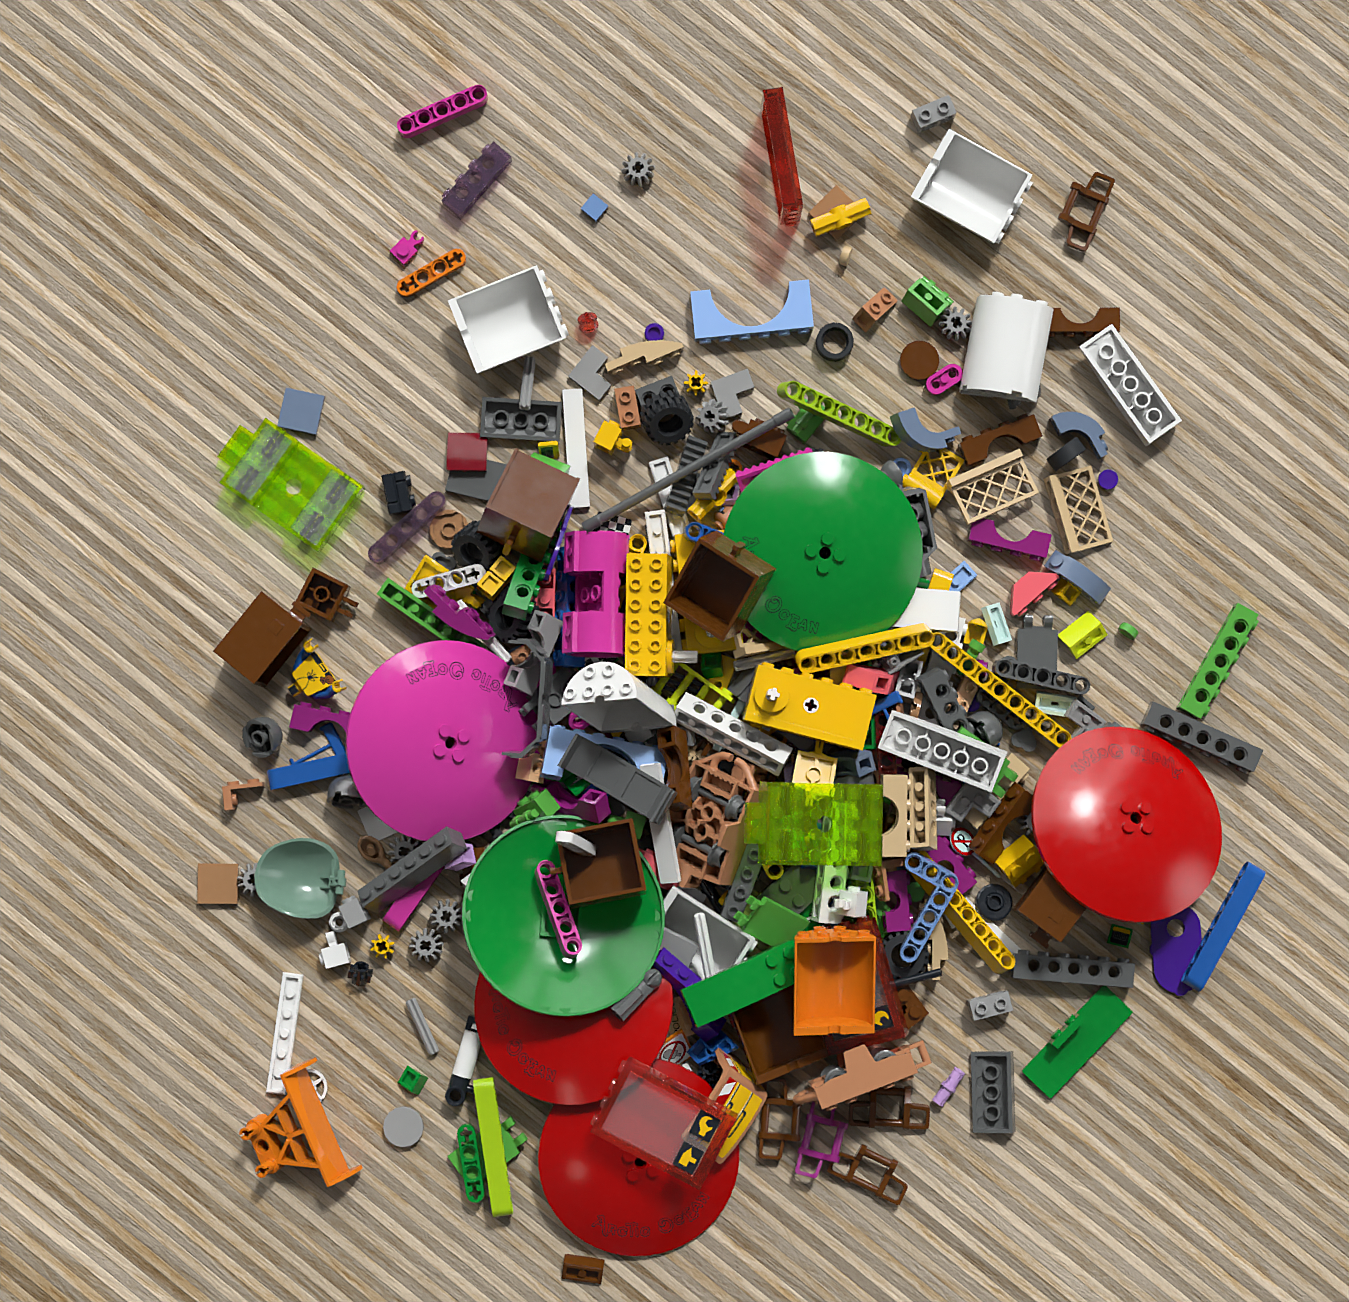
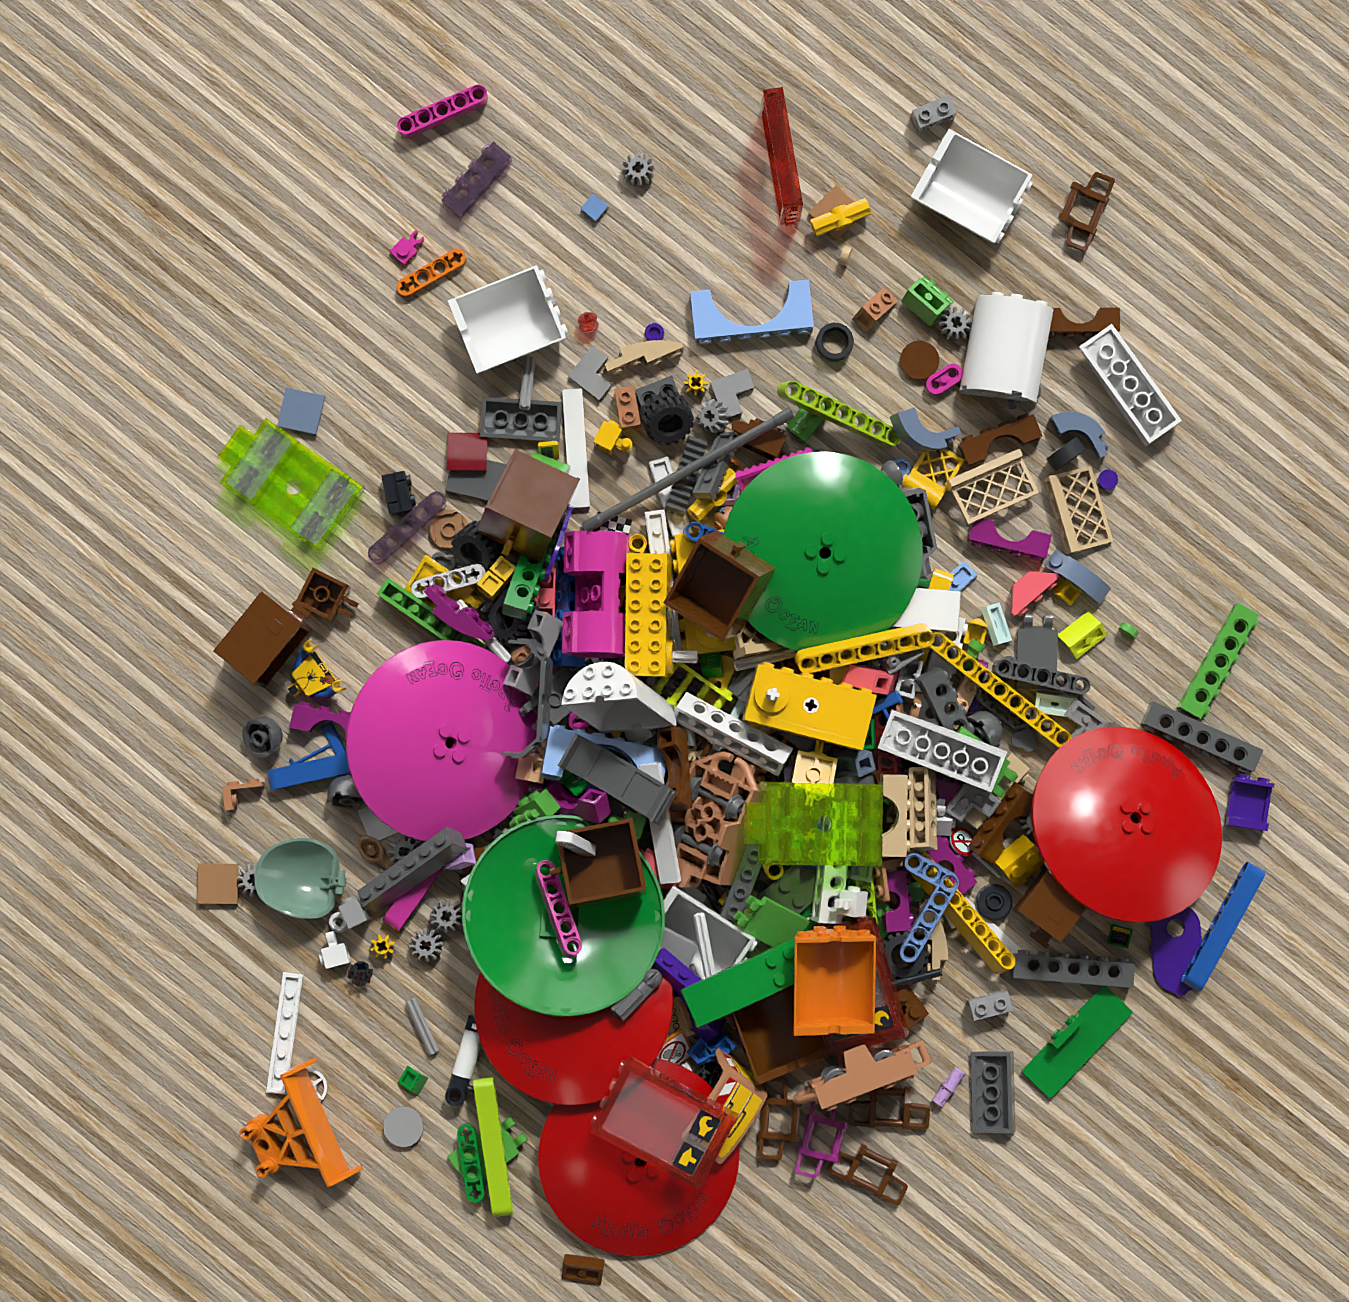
(1249, 802): none -> dark purple panel

